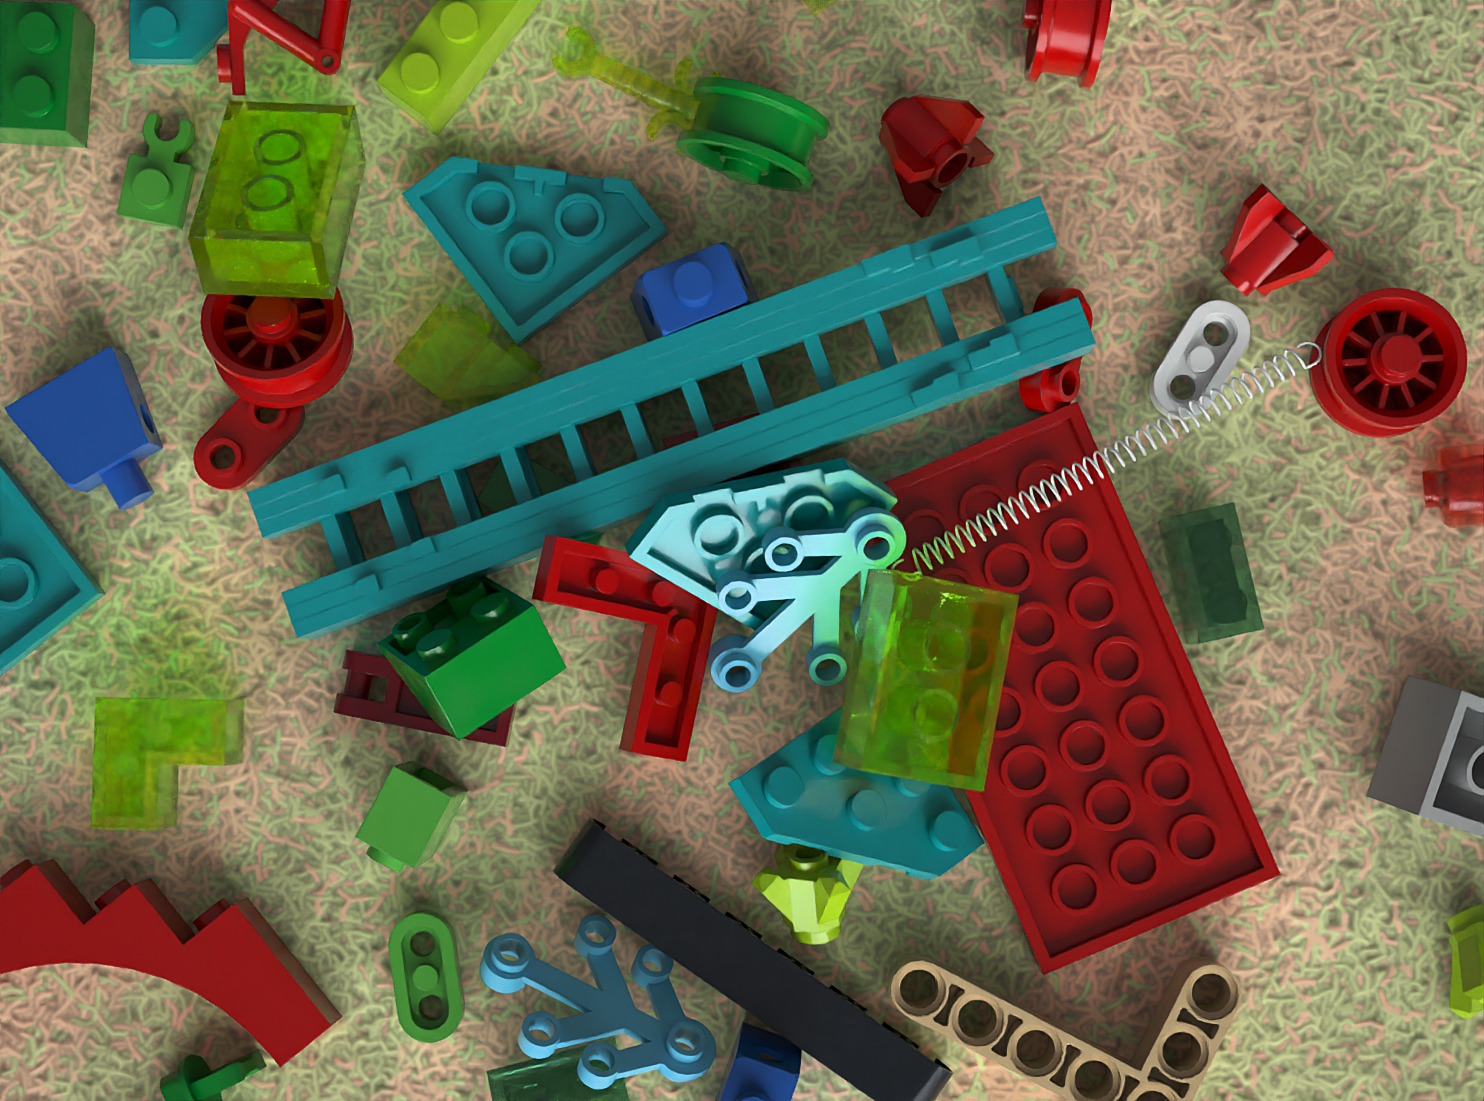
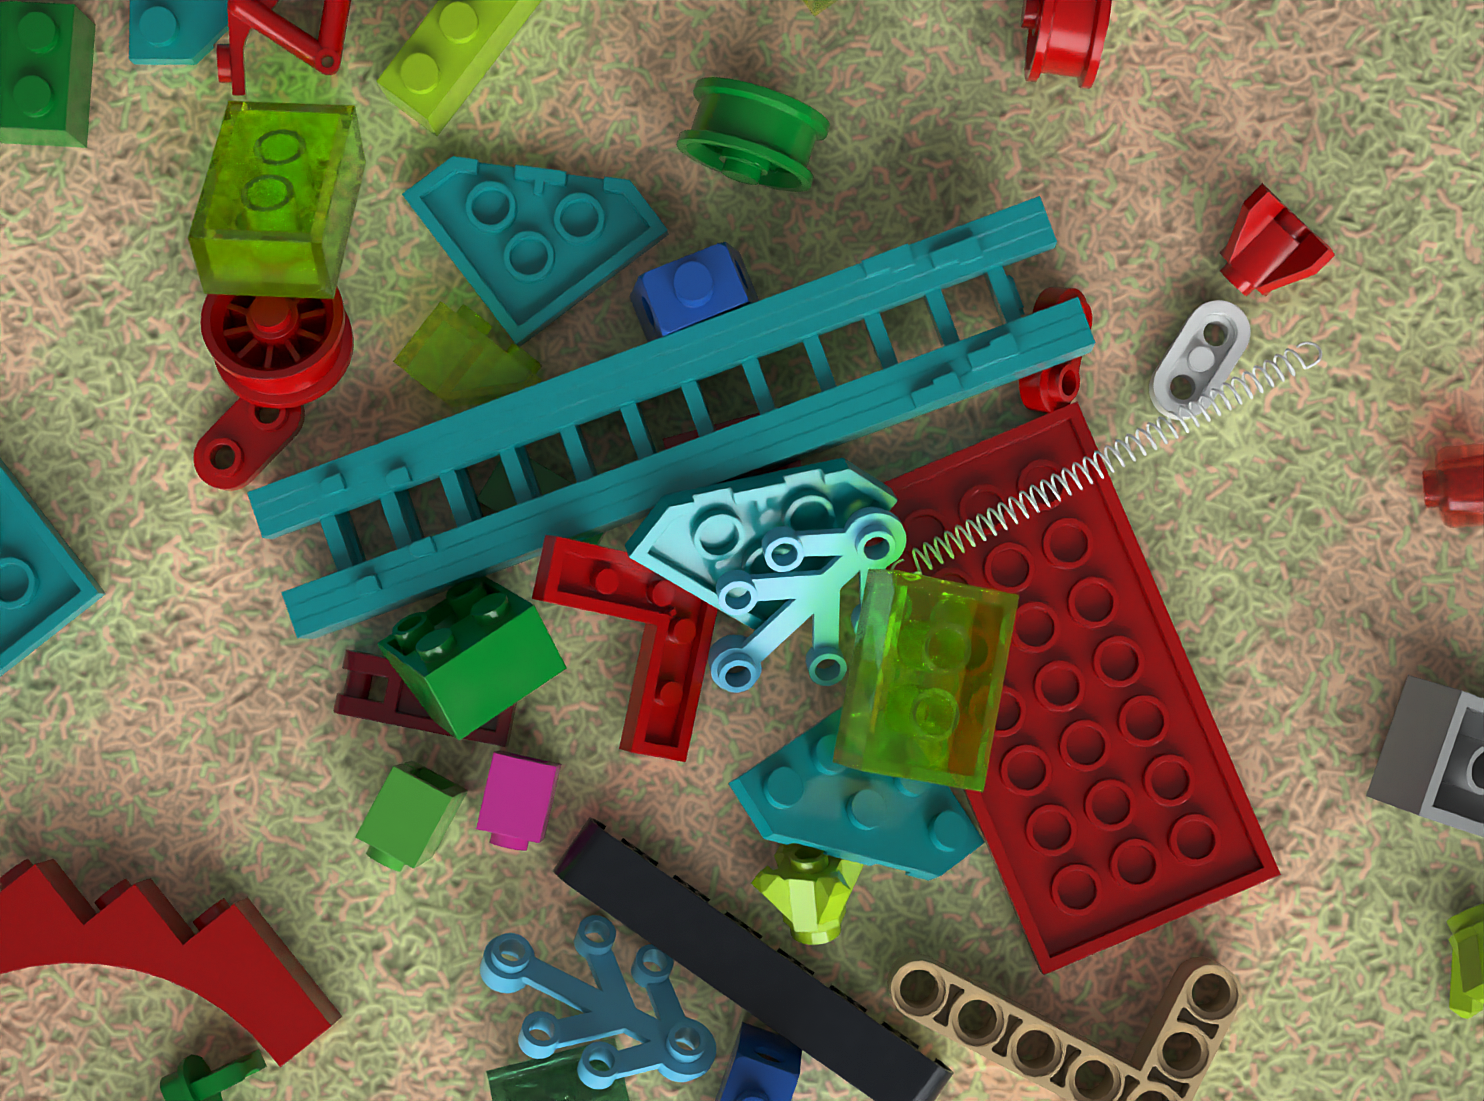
(93, 427): blue torso -> none
(140, 753): clear neon green brick -> none
(157, 185): bright green plate -> none
(425, 975): bright green plate -> none
(518, 799): none -> dark pink brick
(676, 105): clear neon green bar -> none
(931, 145): red brick -> none
(1210, 574): clear green brick -> none
(1388, 363): red wheel -> none

